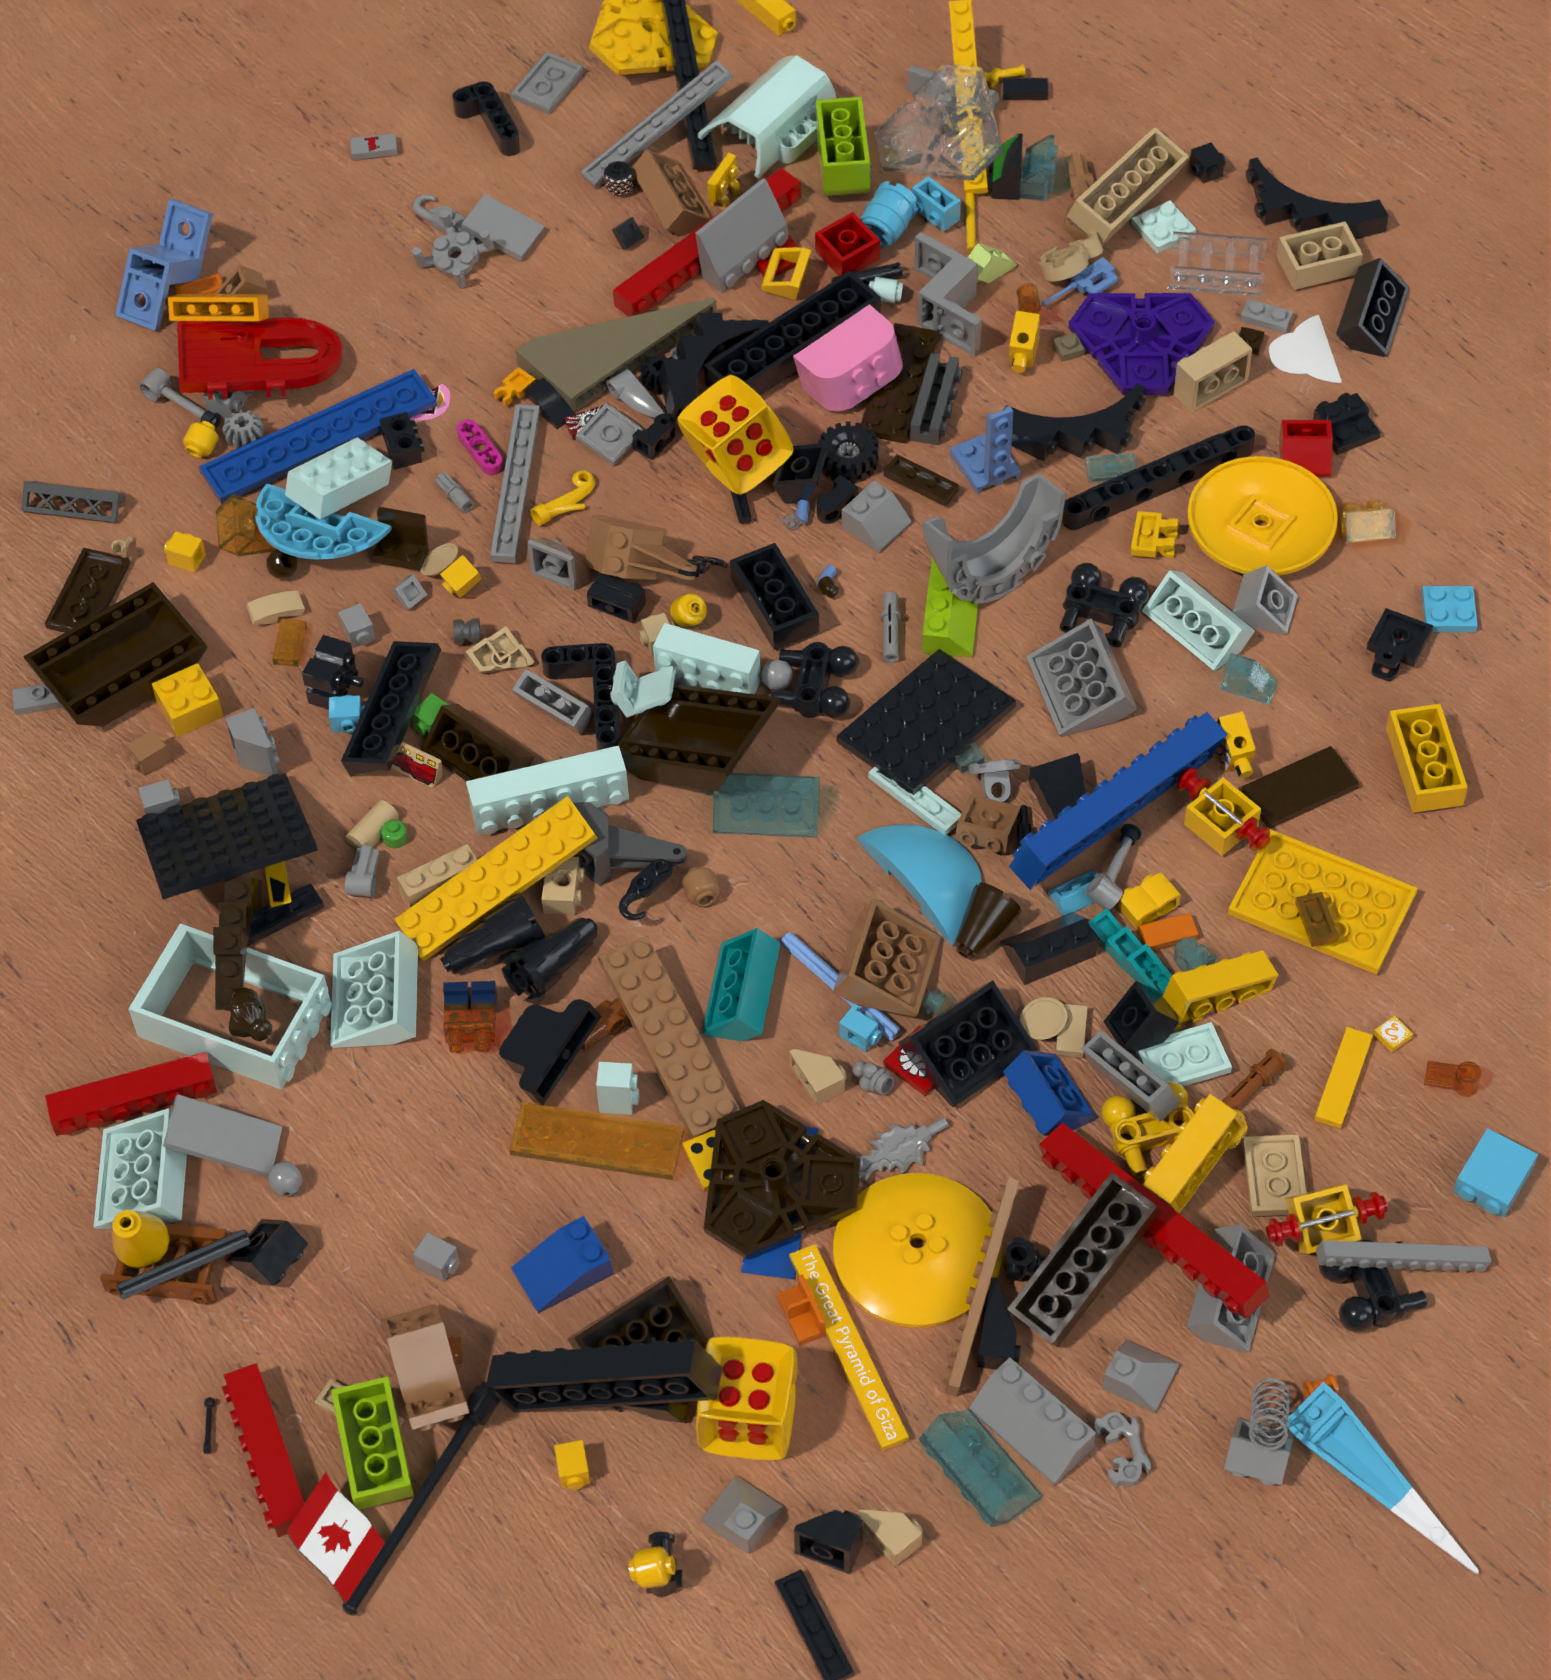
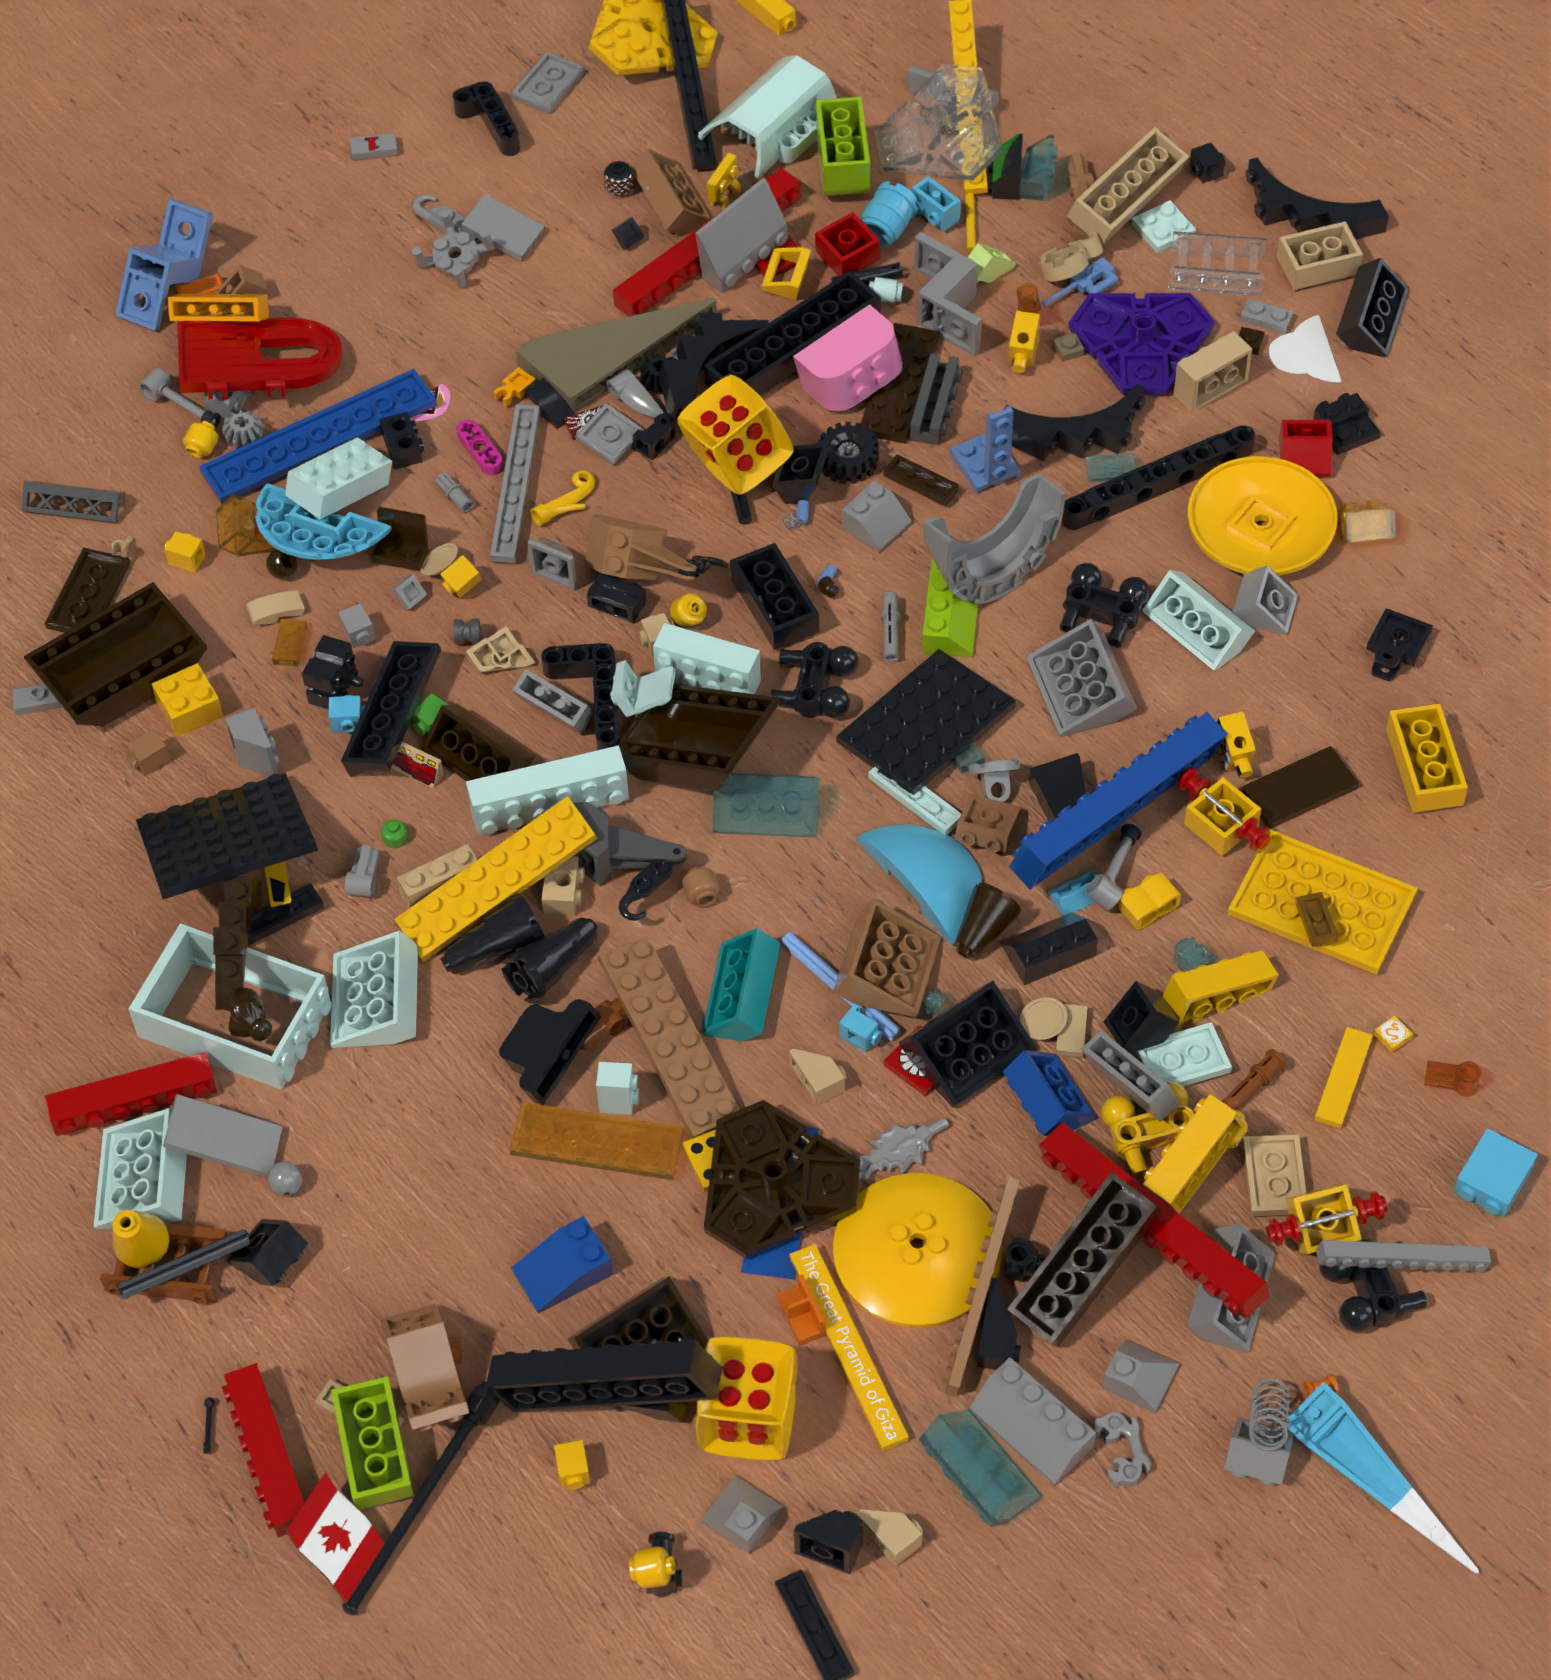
(158, 797): light grey brick -> none
(369, 828): tan brick -> none
(436, 1257): light grey brick -> none
(468, 1025): clear orange hips -> none
(659, 122): light grey tile -> none
(777, 674): light grey piece -> none
(831, 504): black leg -> none
(873, 1077): light grey piece -> none
(998, 74): yellow piece -> none
(1023, 828): black axle -> none
(1025, 88): black tile -> none
(1129, 953): teal slope -> none
(1147, 532): yellow plate -> none
(1168, 931): orange tile -> none
(1247, 679): clear light blue slope -> none
(1449, 608): medium azure plate -> none

